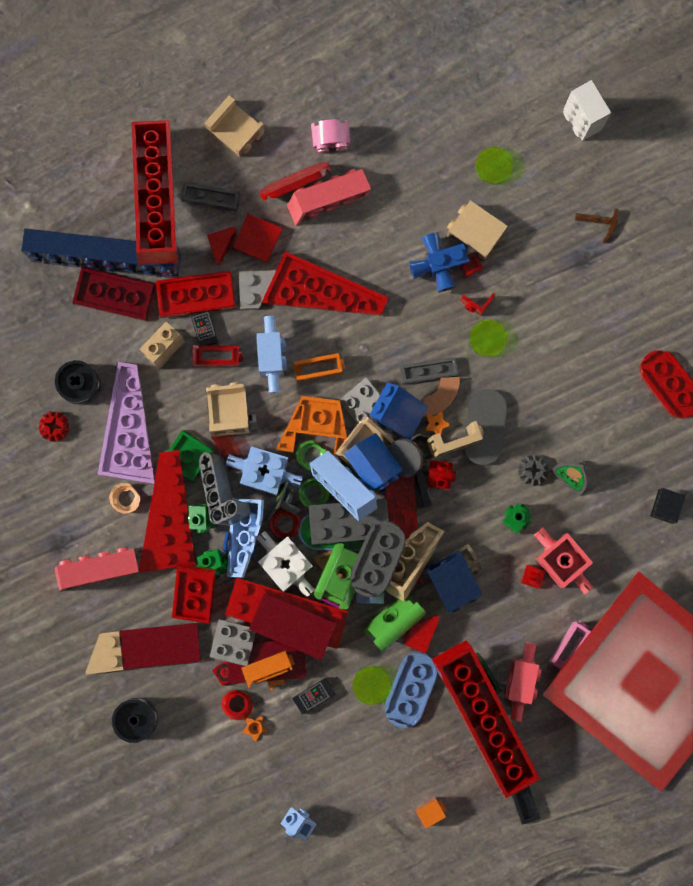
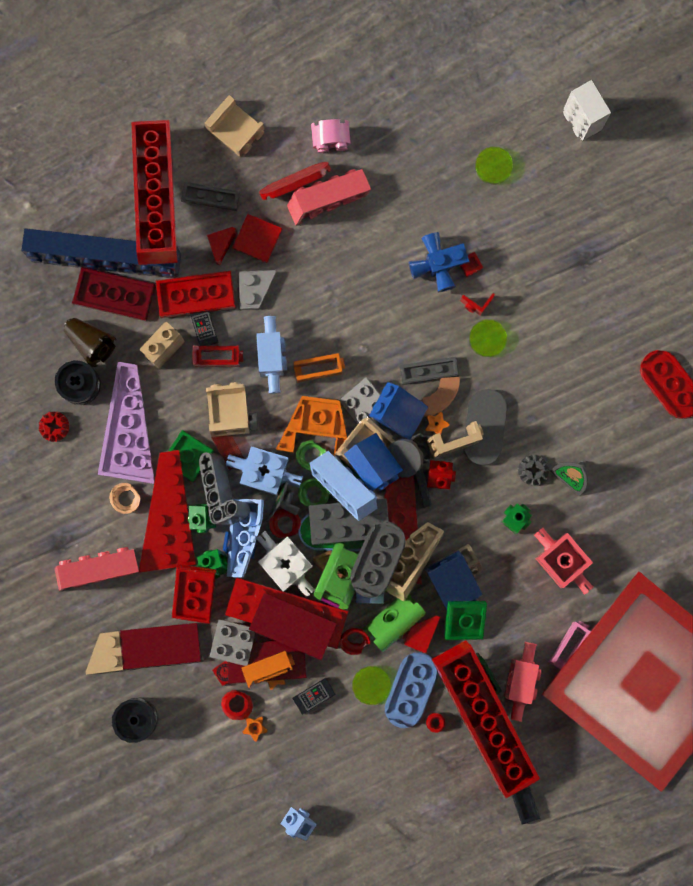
(90, 341): none -> dark brown cone
(313, 287): red wing -> none
(353, 648): none -> red piece
(431, 812): orange brick -> none
(440, 727): none -> red plate
(465, 620): none -> green tile
(477, 229): tan panel -> none
(532, 576): red tile -> none
(595, 219): reddish brown piece -> none
(667, 505): black piece -> none

